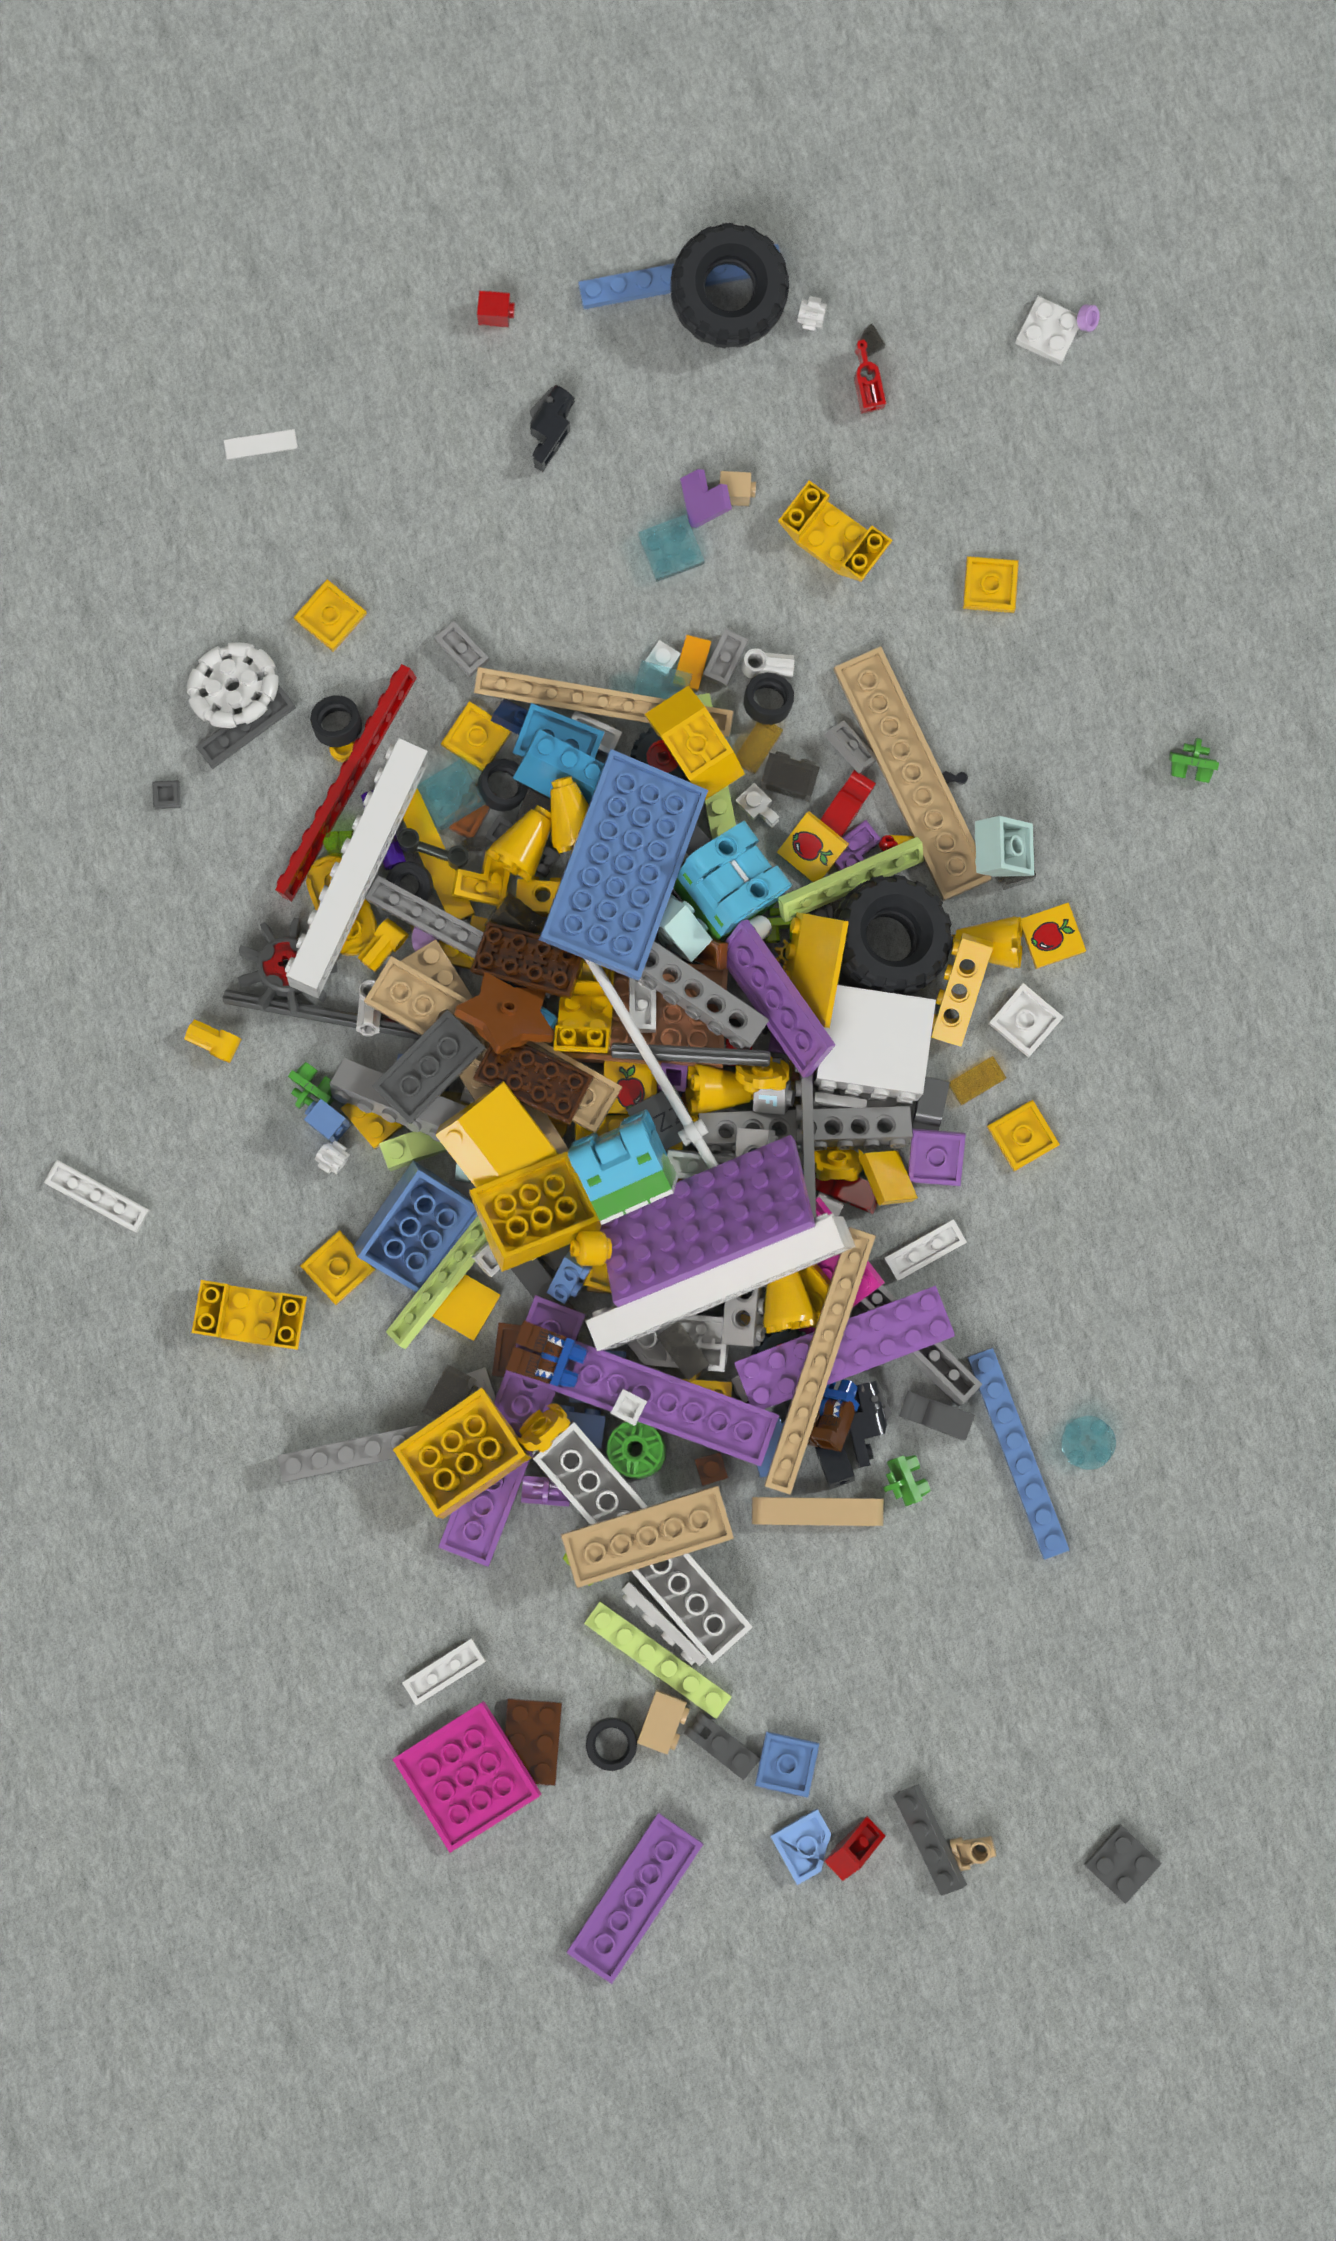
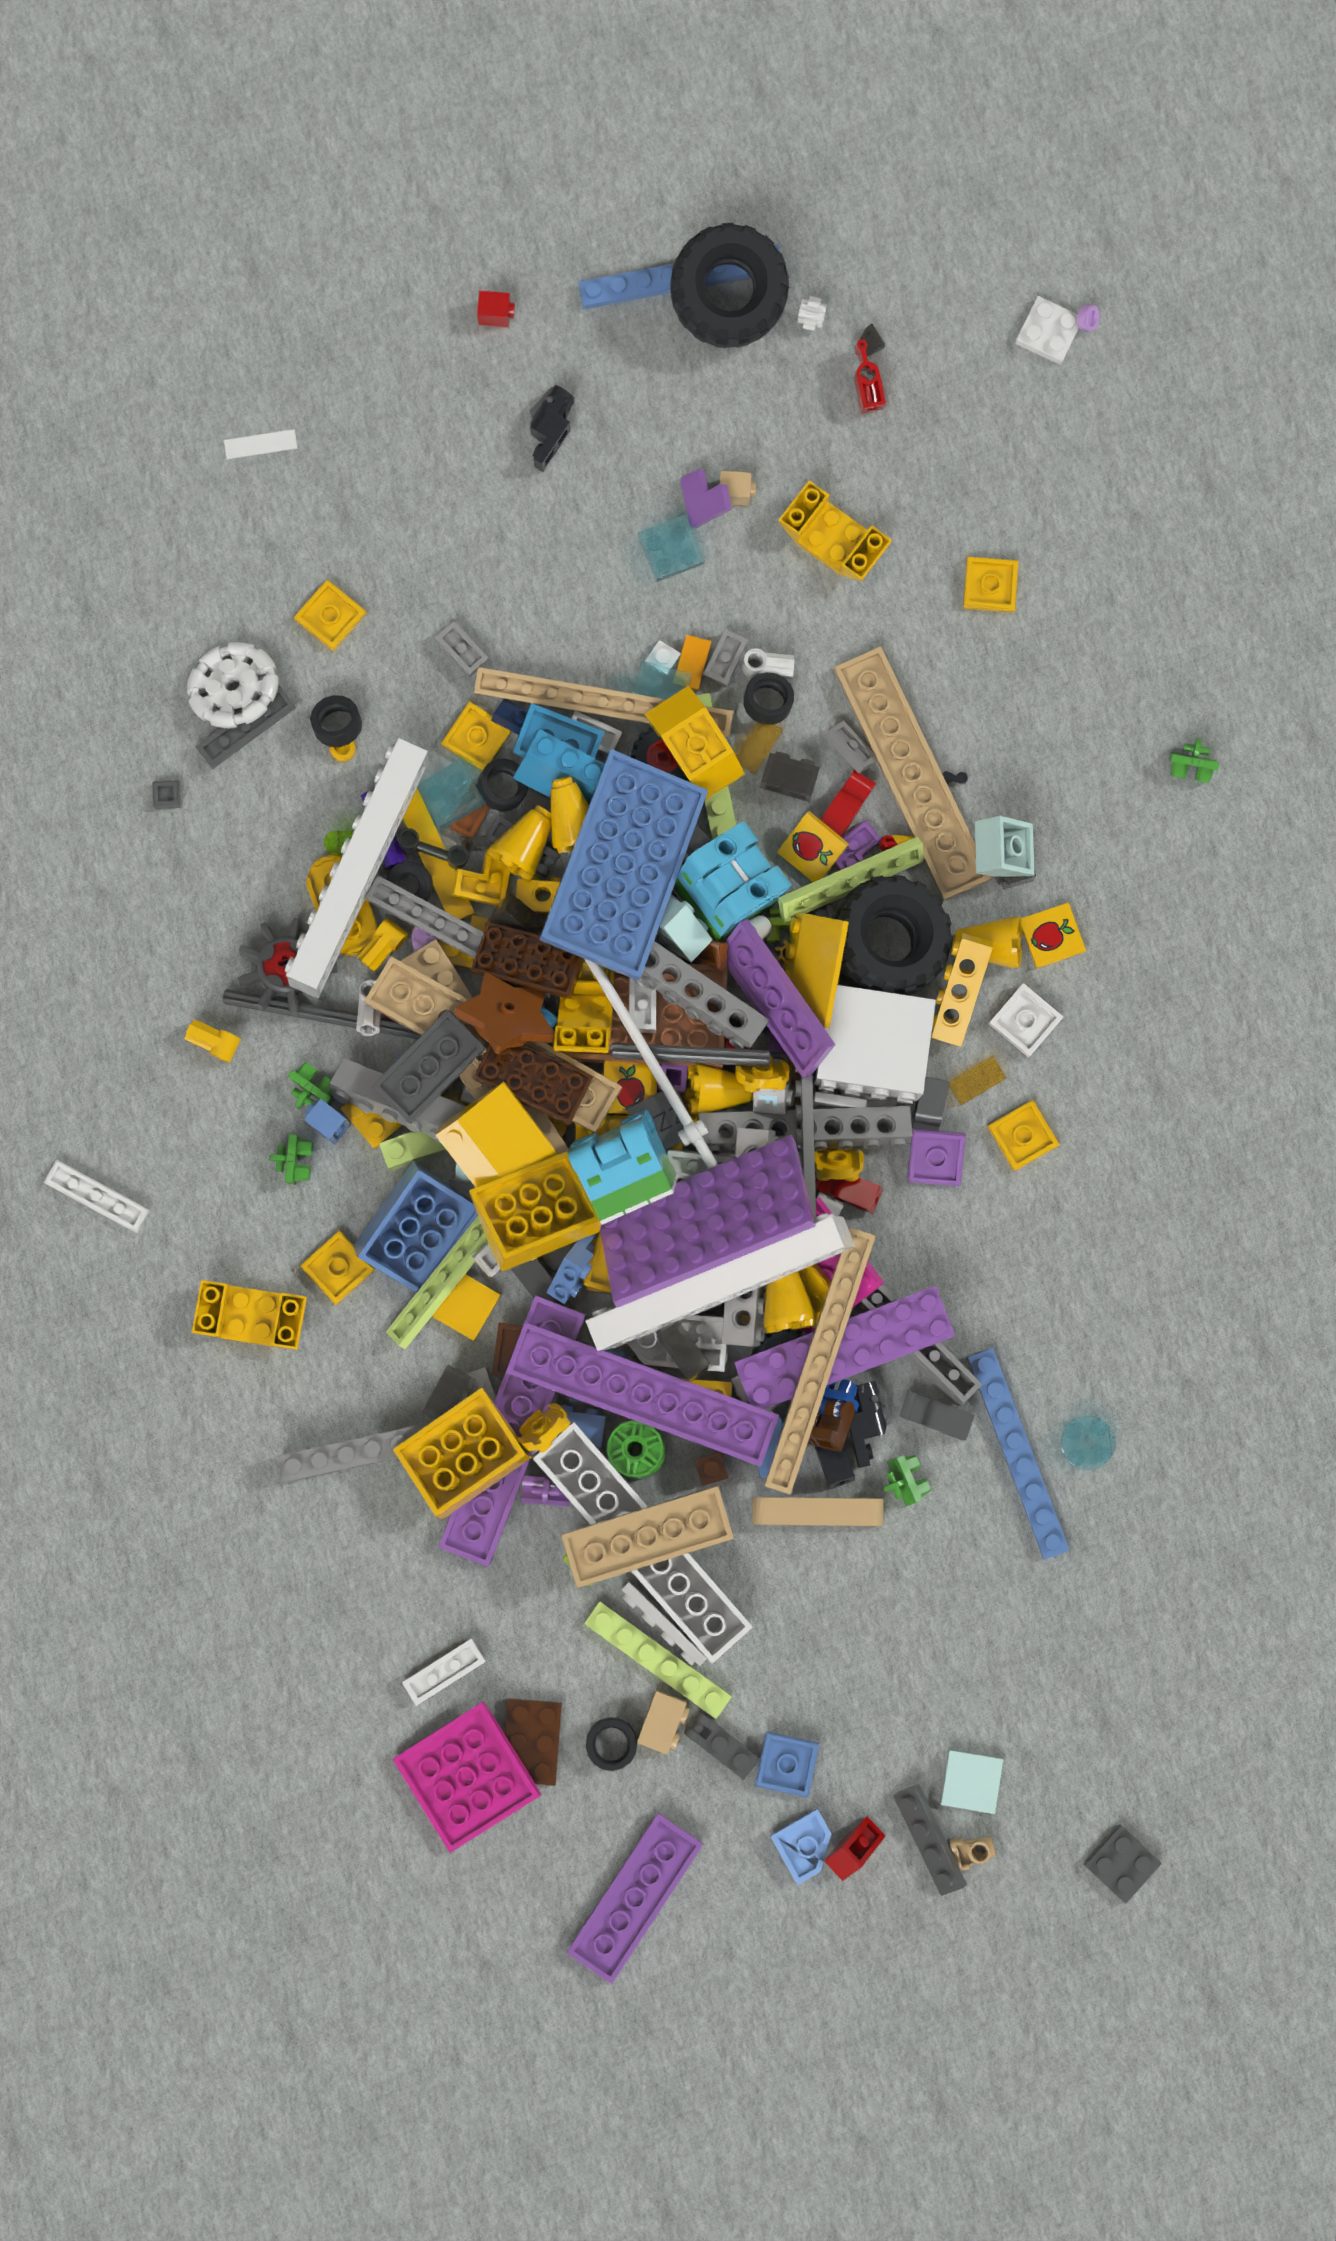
(296, 1147): none -> bright green hips
(332, 1157): white gear -> none
(349, 776): red plate -> none
(554, 1356): hips -> none
(591, 1248): yellow head -> none
(628, 1407): white plate -> none
(756, 803): white plate -> none
(888, 1177): yellow tile -> none
(925, 1250): white plate -> none
(971, 1781): none -> light aqua tile

